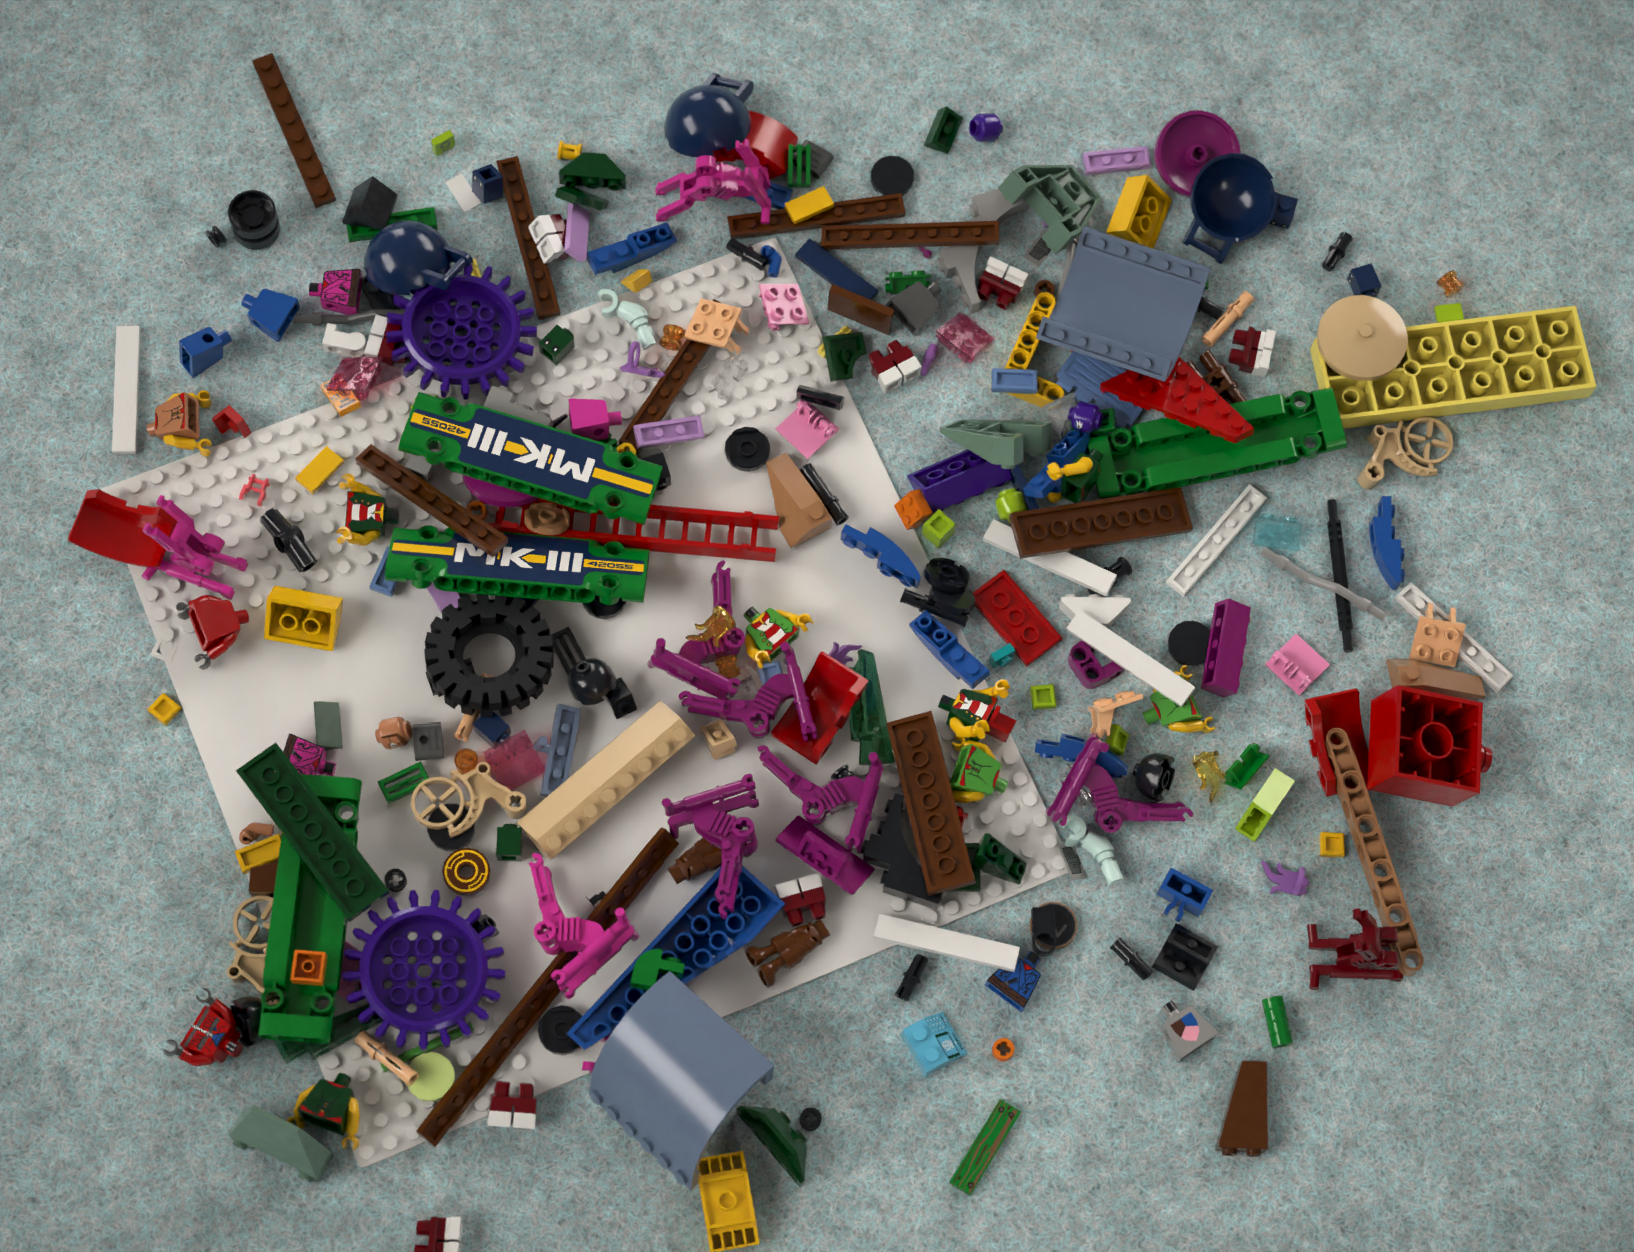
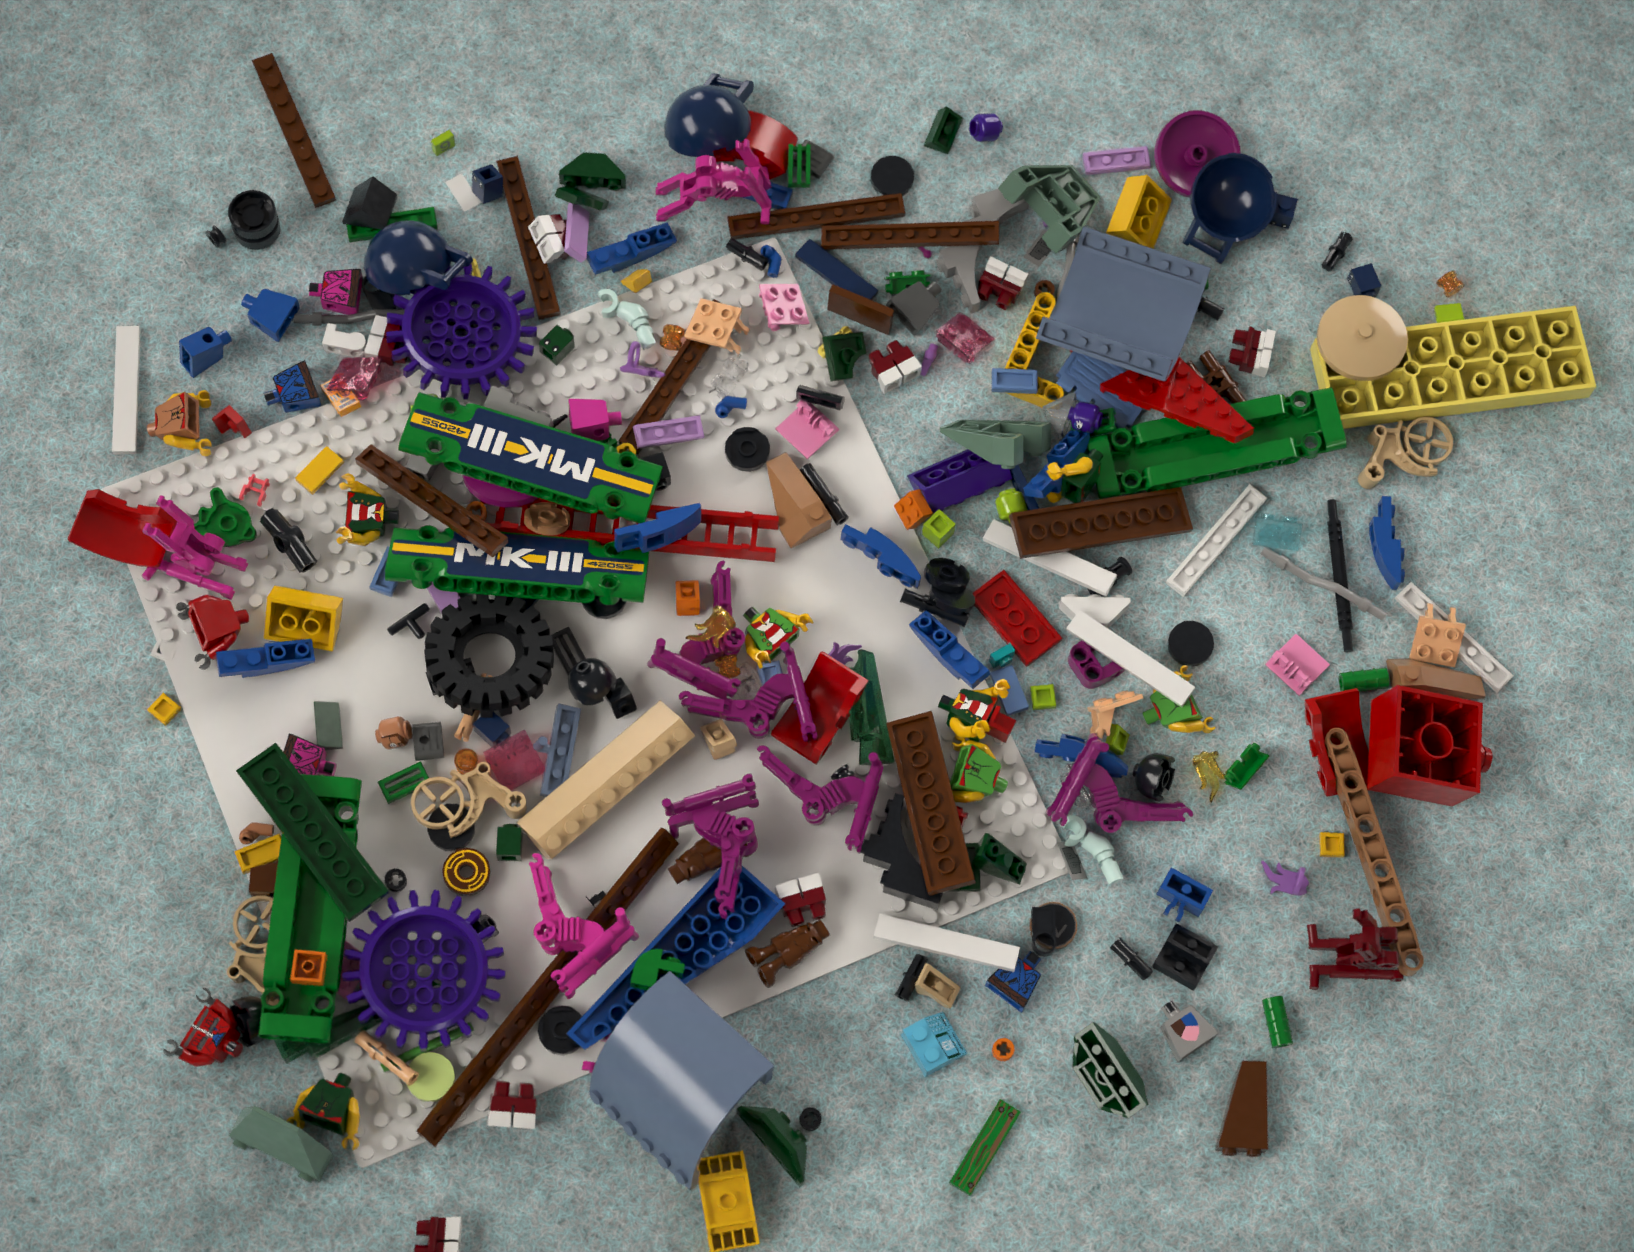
(226, 520): none -> green tile
(265, 660): none -> blue slope
(294, 389): none -> torso
(409, 620): none -> black piece
(568, 151): yellow bush -> none
(654, 534): none -> blue slope
(687, 598): none -> orange slope
(728, 403): none -> blue arm
(809, 205): yellow tile -> none
(825, 855): magenta bracket -> none
(937, 986): none -> tan slope
(1016, 700): none -> medium blue tile
(1107, 1072): none -> dark green wedge
(1226, 648): magenta brick -> none
(1233, 312): light nougat pin -> none
(1264, 804): lime slope -> none
(1364, 679): none -> green axle

